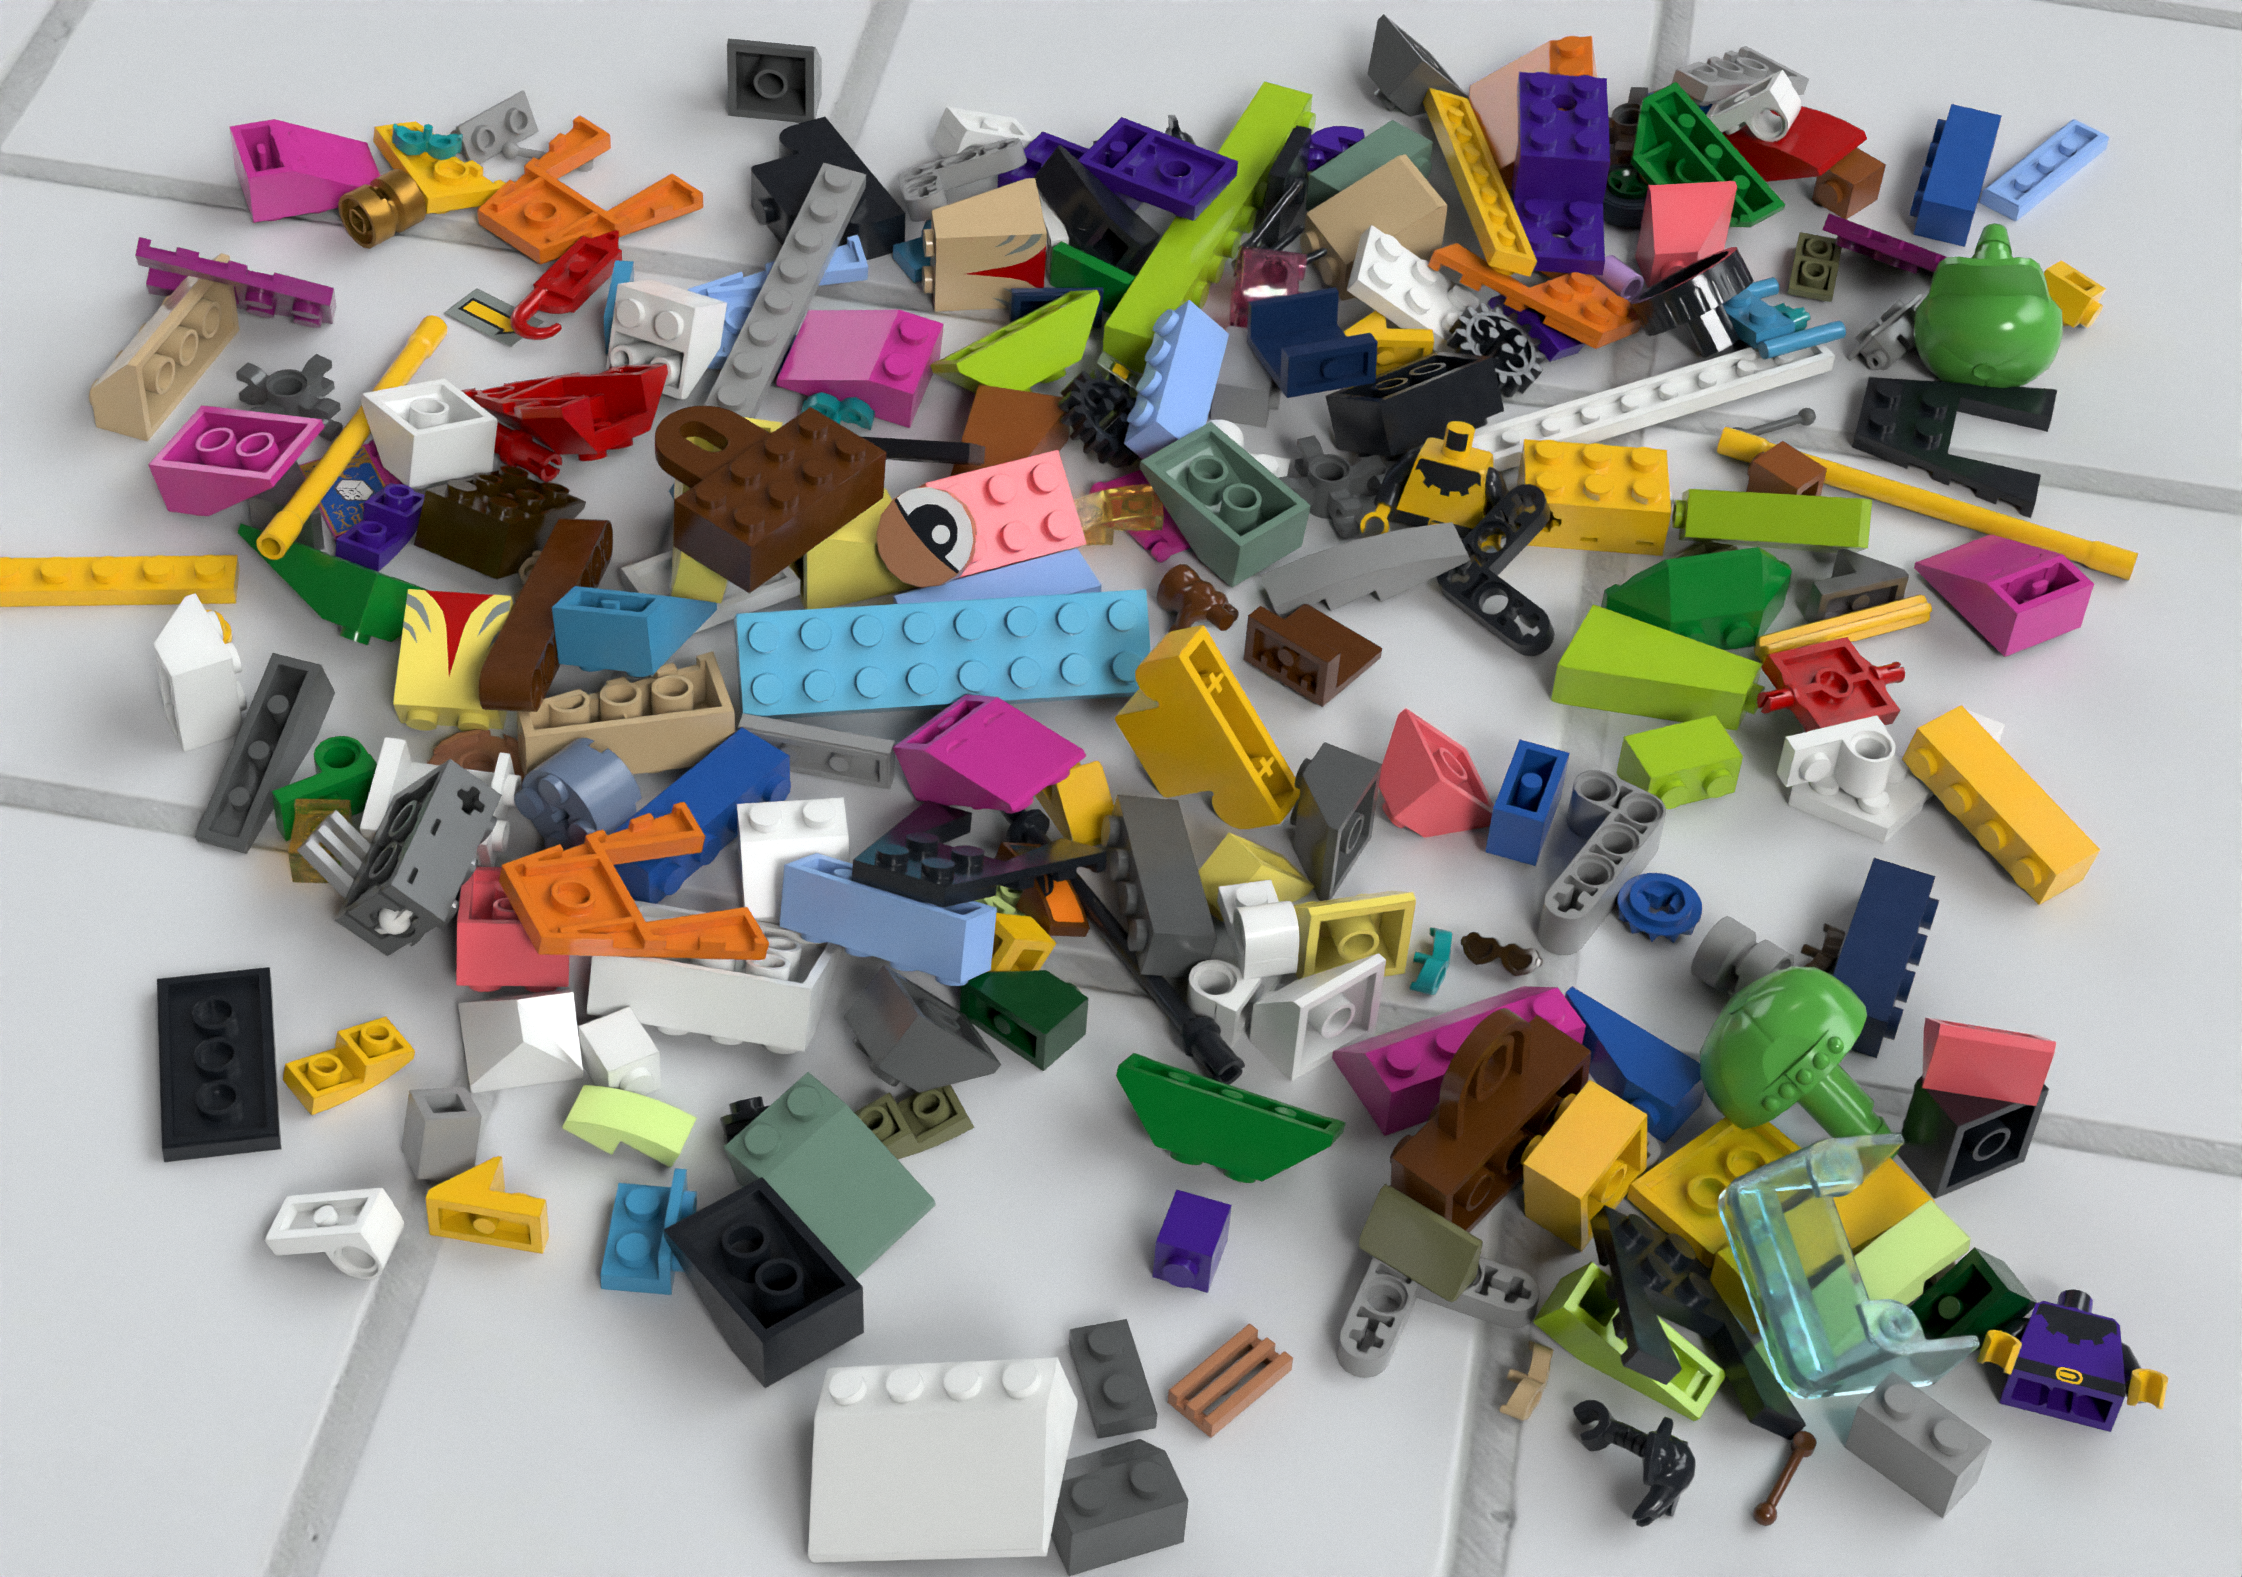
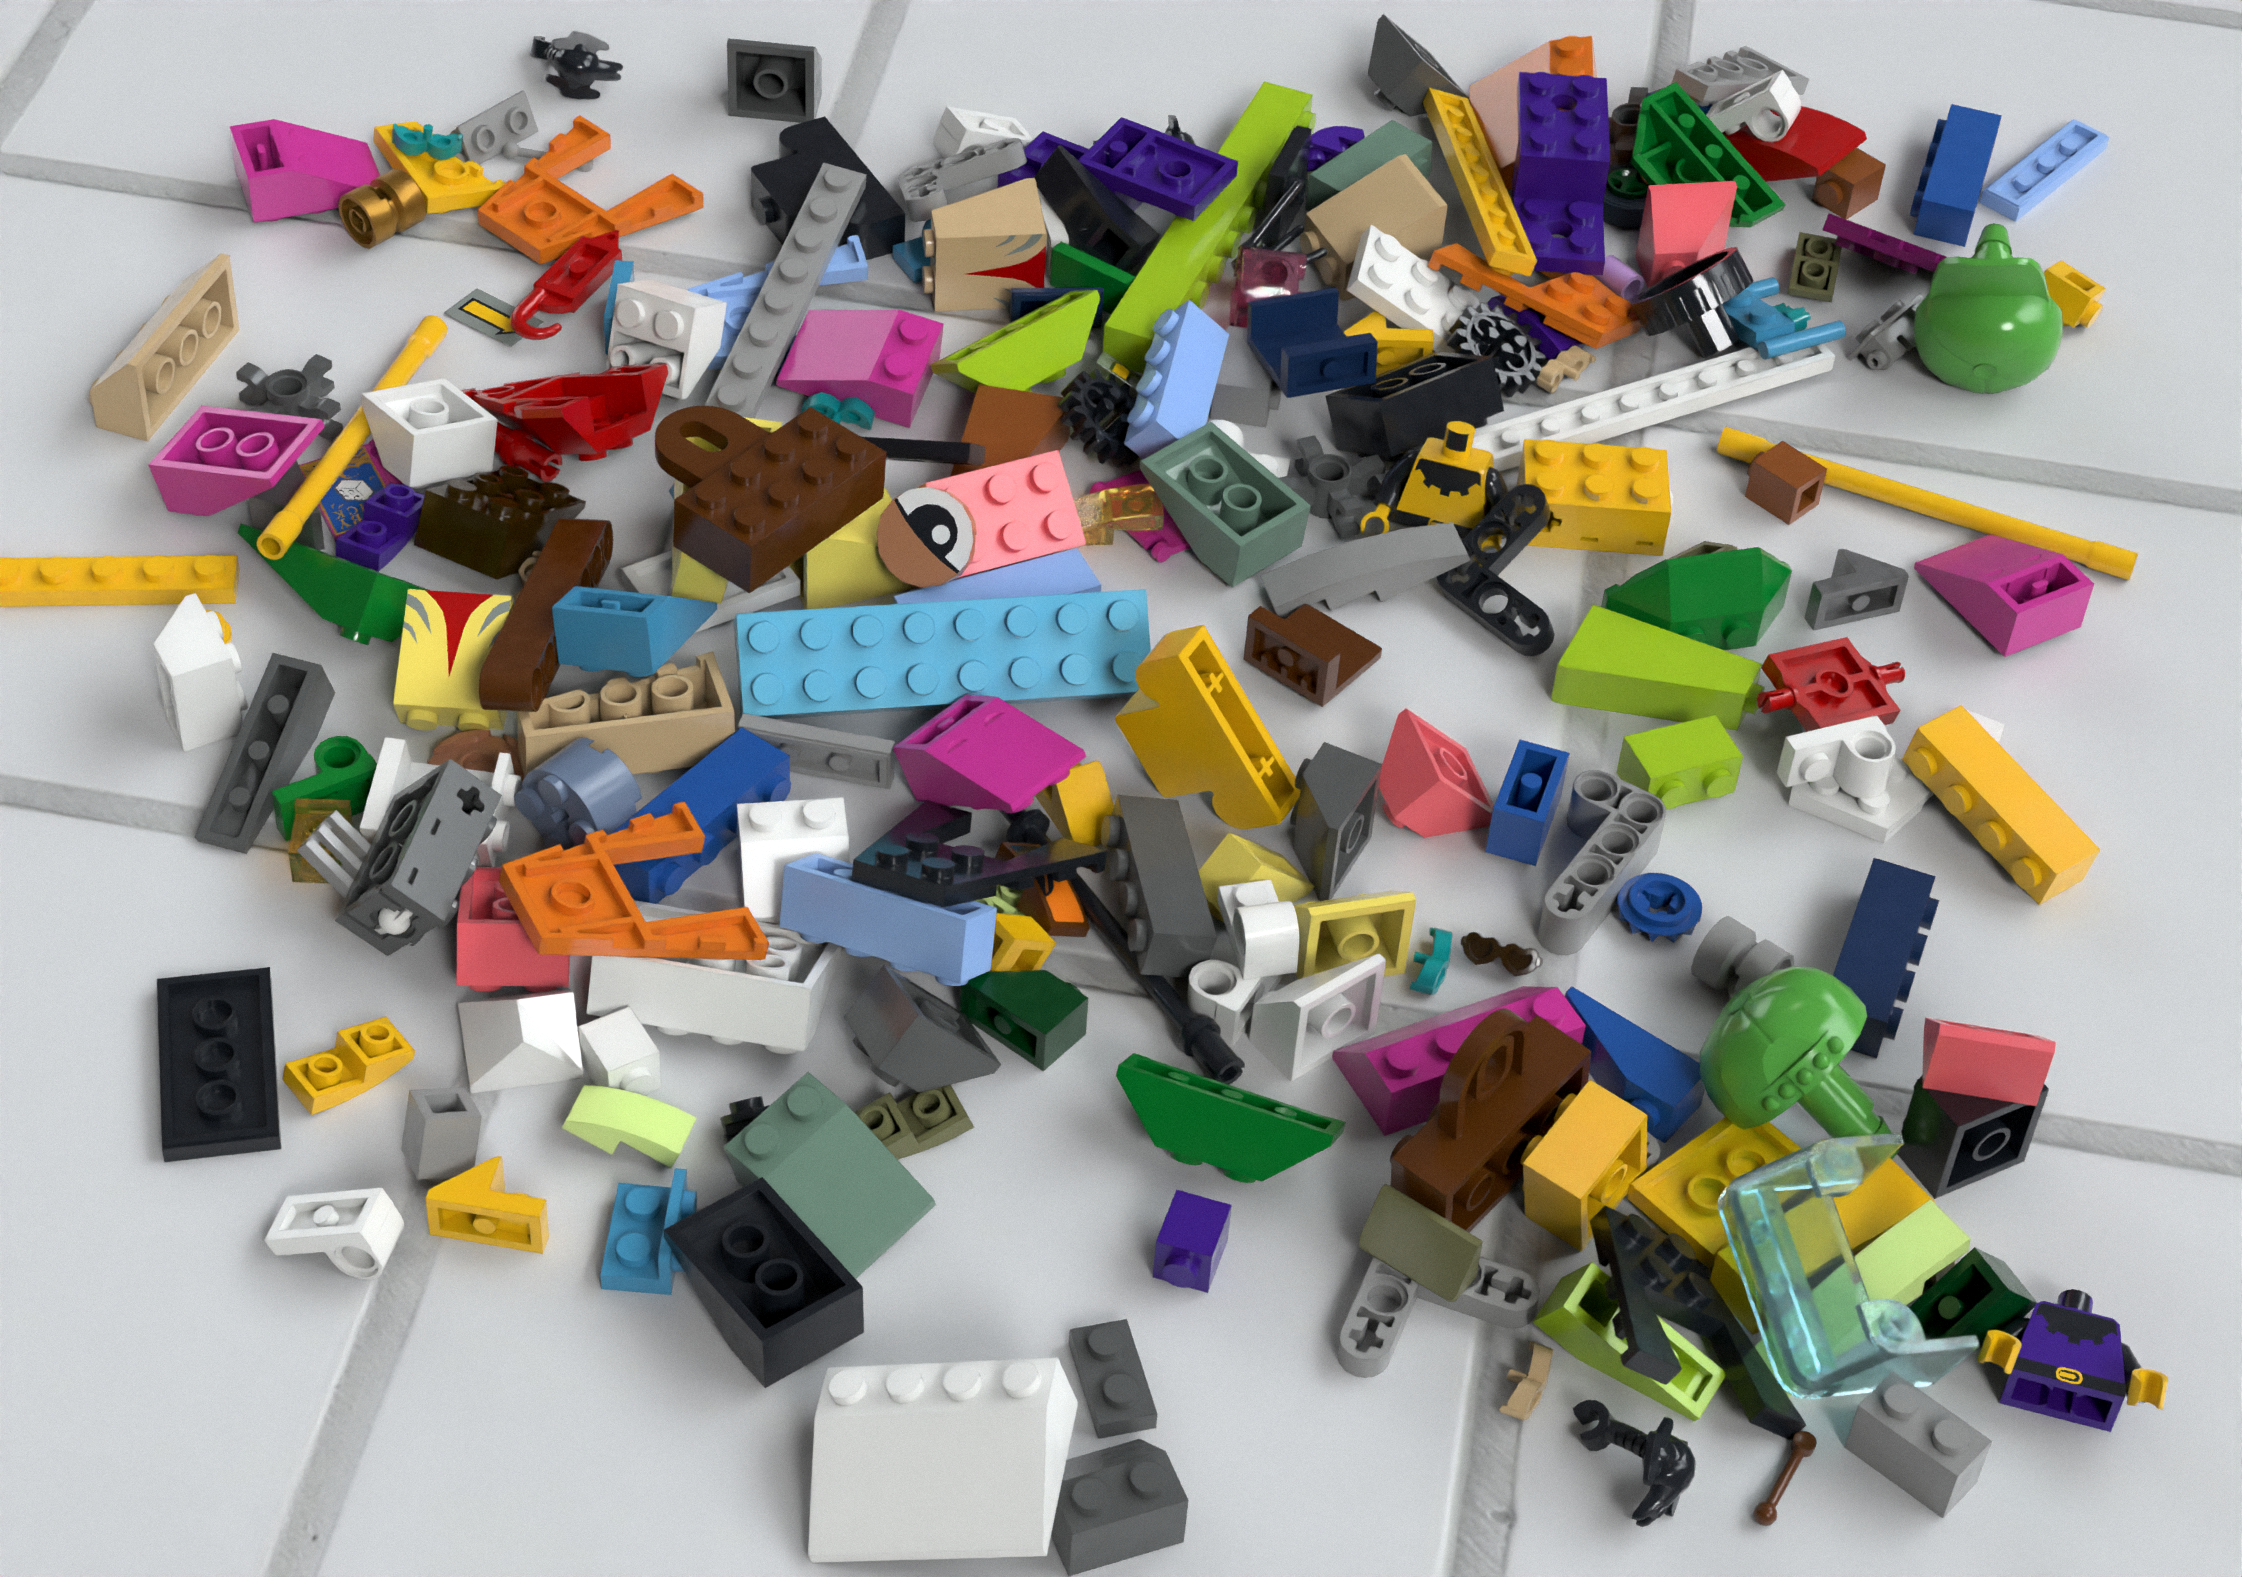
(254, 291): magenta wing -> none
(576, 63): none -> black piece
(1194, 600): reddish brown piece -> none
(1217, 1363): nougat tile -> none
(1567, 363): none -> tan piece
(1773, 520): lime slope -> none
(1805, 417): dark grey hinge -> none
(1827, 956): dark brown piece -> none
(1854, 625): yellow axle -> none
(1915, 425): black wing -> none

